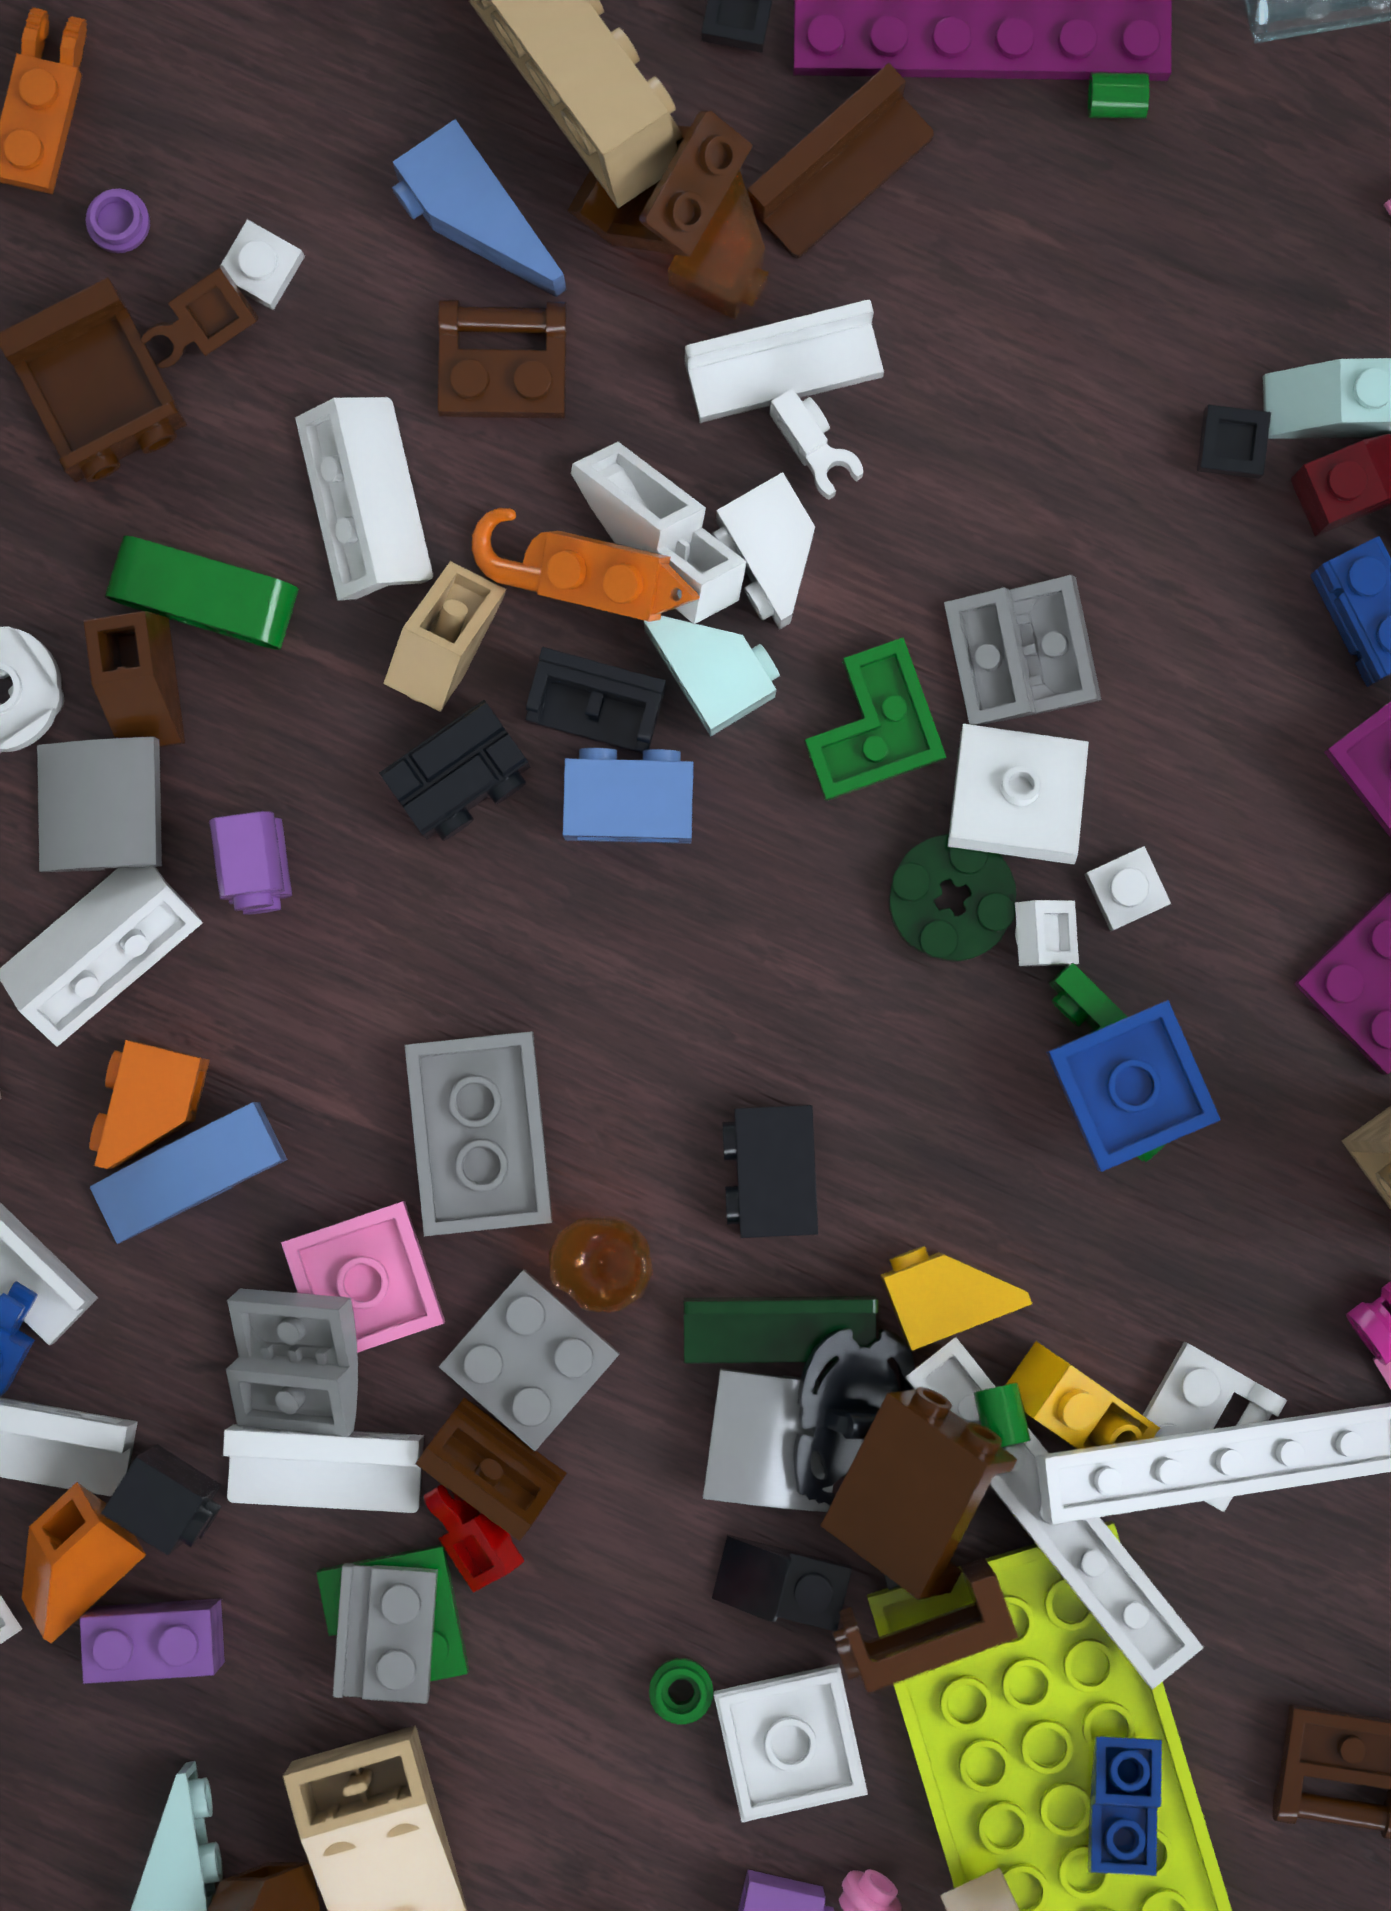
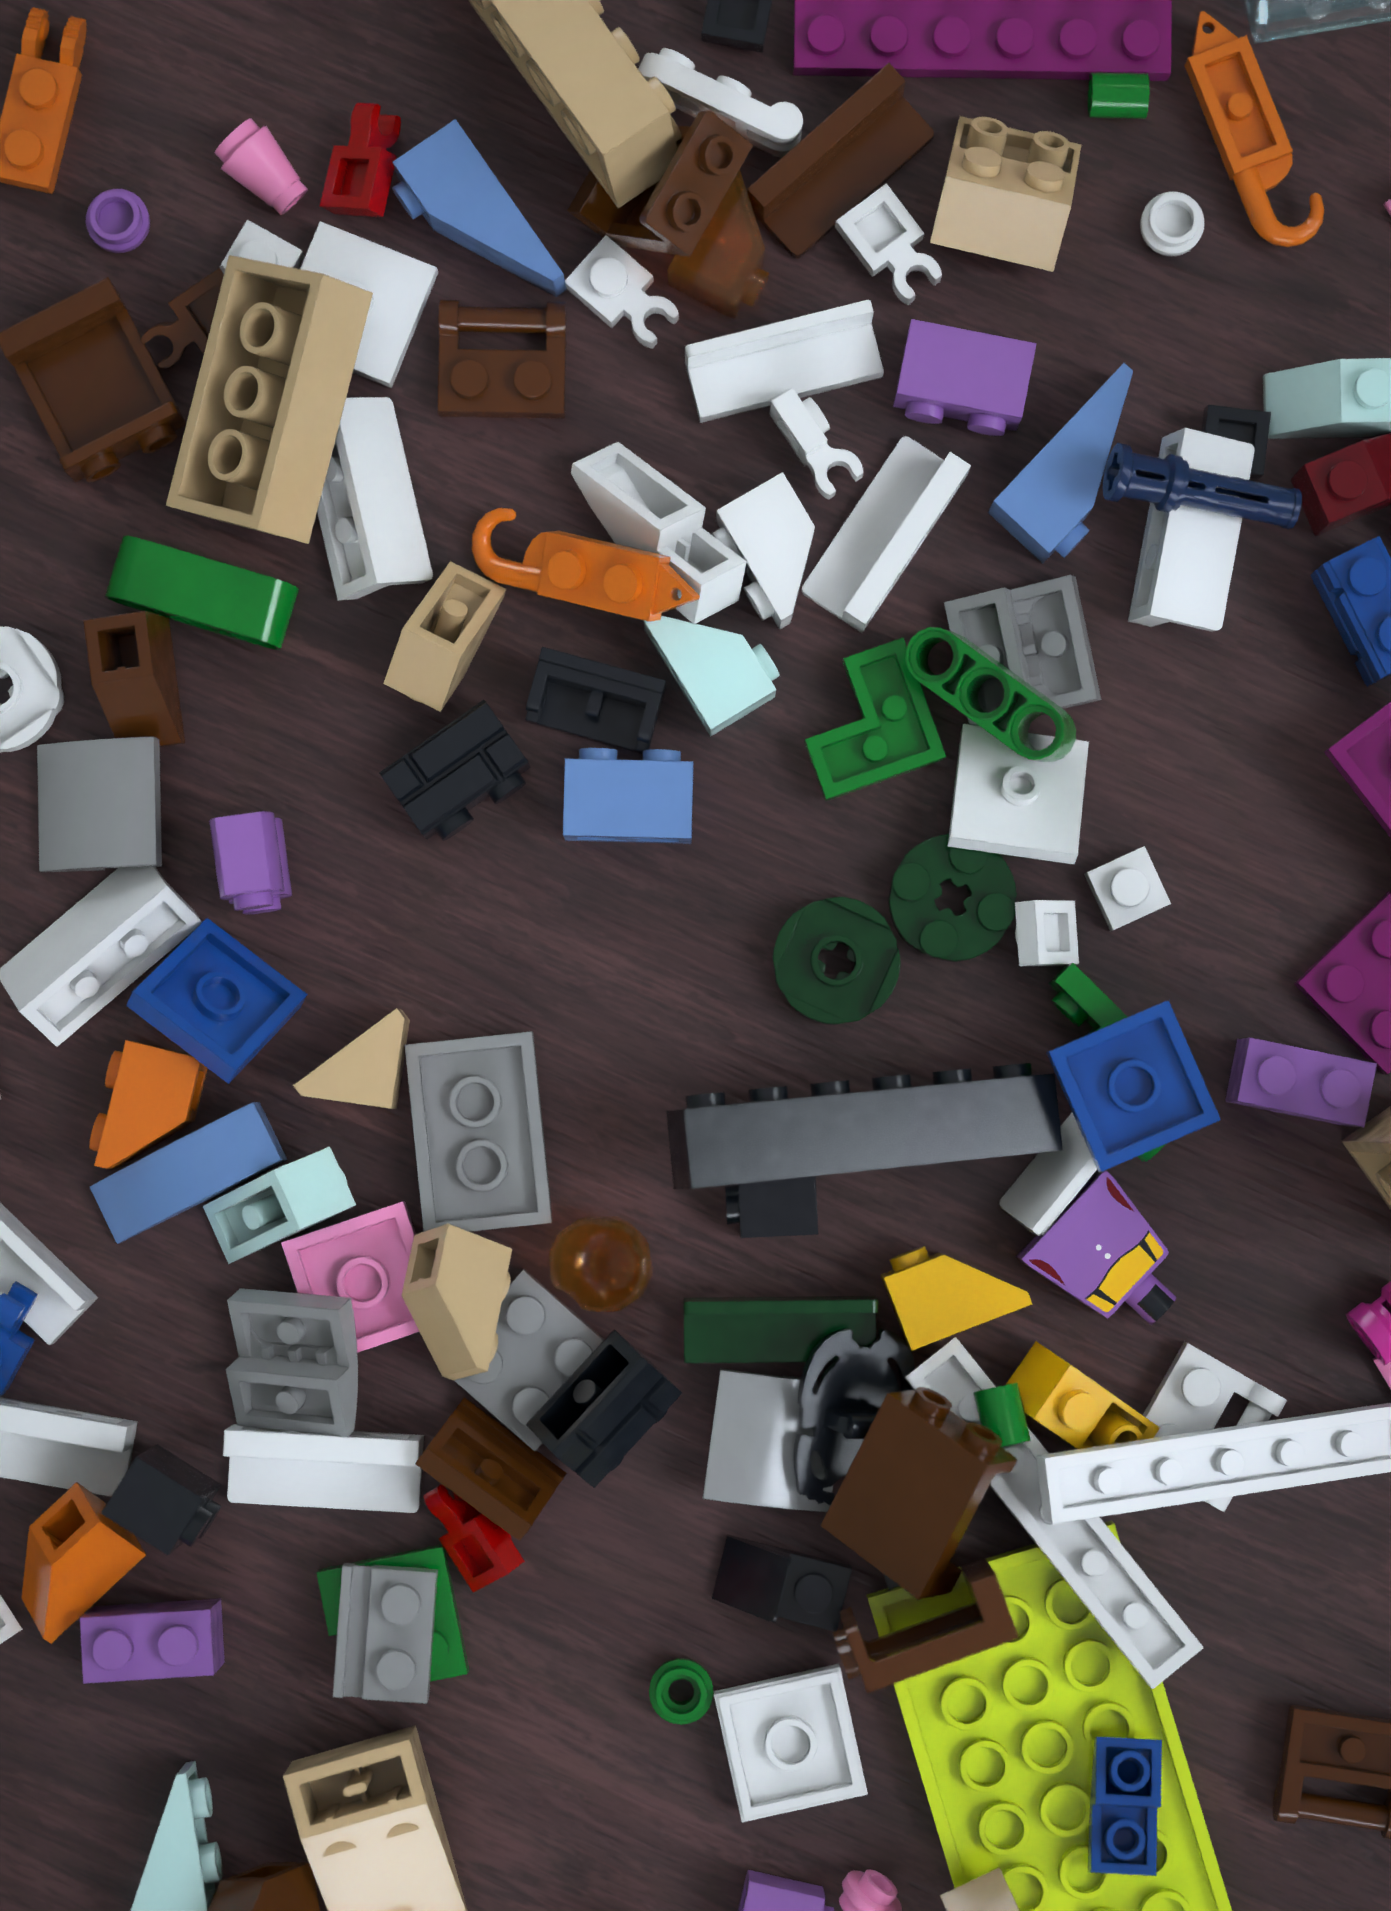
(216, 1000): none -> blue plate
(261, 166): none -> bright pink cone
(269, 398): none -> tan brick
(279, 1204): none -> light aqua slope
(363, 170): none -> red plate
(366, 1069): none -> tan slope
(398, 298): none -> white plate
(456, 1297): none -> tan slope
(604, 1409): none -> black brick
(616, 286): none -> white plate
(766, 127): none -> white plate
(862, 1130): none -> brick
(870, 947): none -> dark green plate
(883, 237): none -> white plate
(884, 532): none -> white panel
(961, 685): none -> green beam
(964, 377): none -> medium lavender brick
(1007, 193): none -> tan slope
(1050, 1182): none -> white slope
(1062, 481): none -> medium blue slope
(1102, 1252): none -> medium lavender torso
(1172, 223): none -> white plate
(1172, 484): none -> dark blue pin
(1190, 551): none -> white panel
(1246, 128): none -> orange plate
(1301, 1082): none -> medium lavender brick

